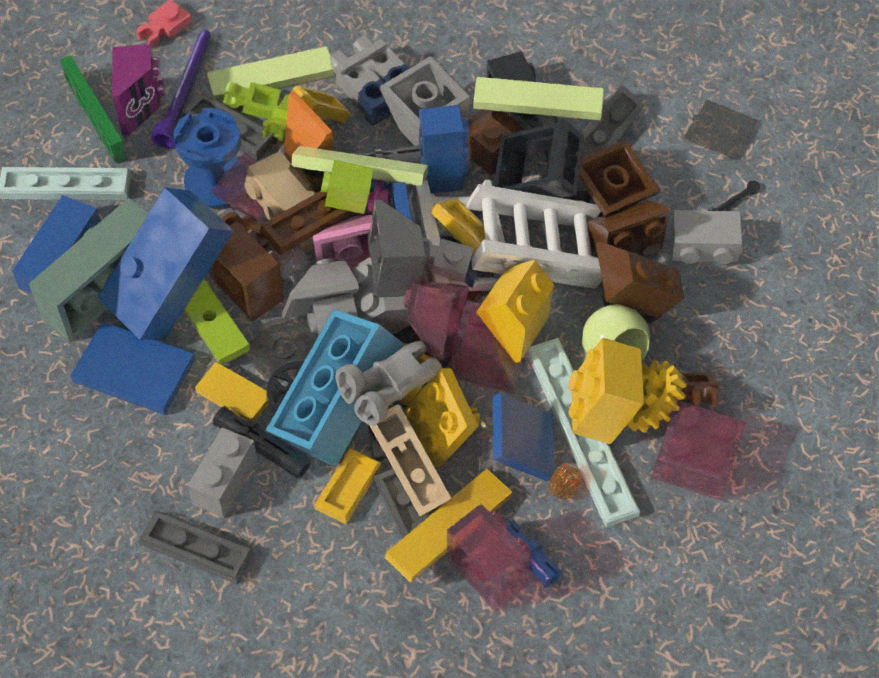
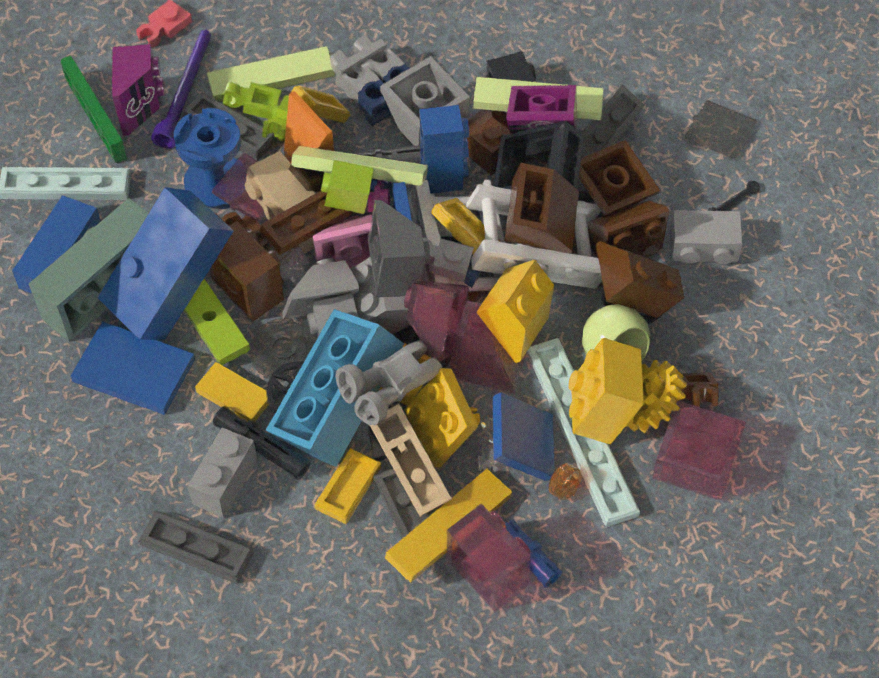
(541, 106): none -> magenta slope
(541, 209): none -> reddish brown slope

